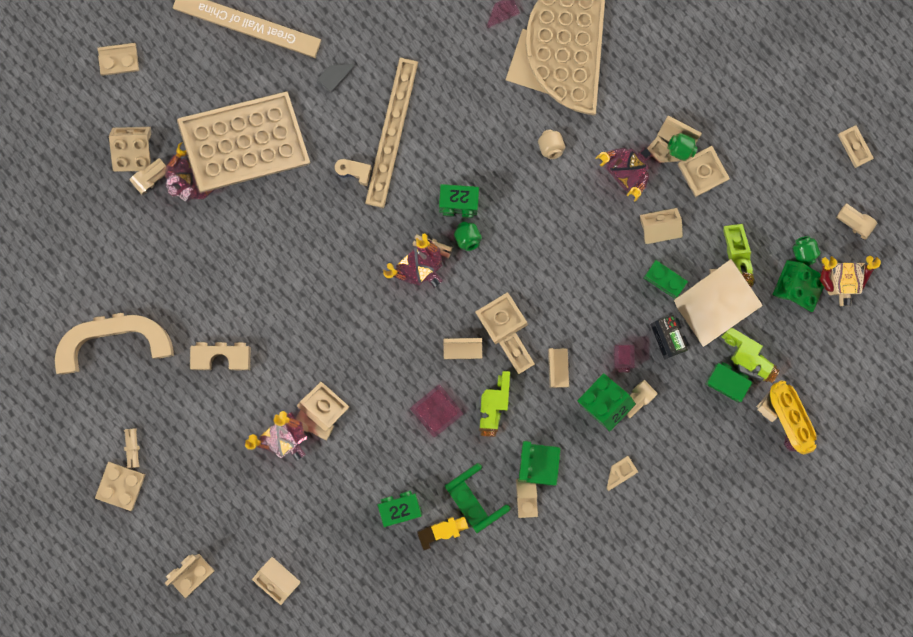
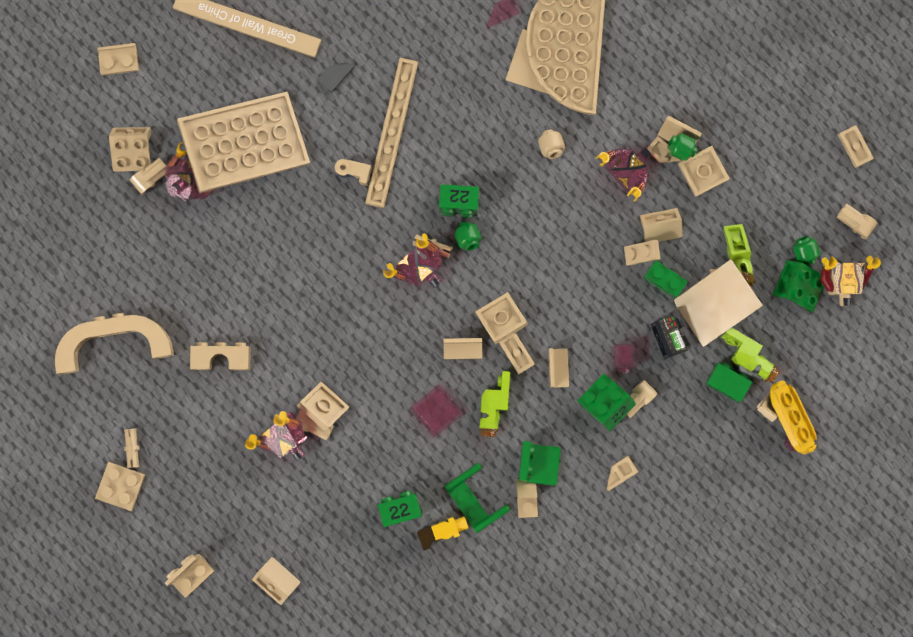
(642, 252): none -> tan plate

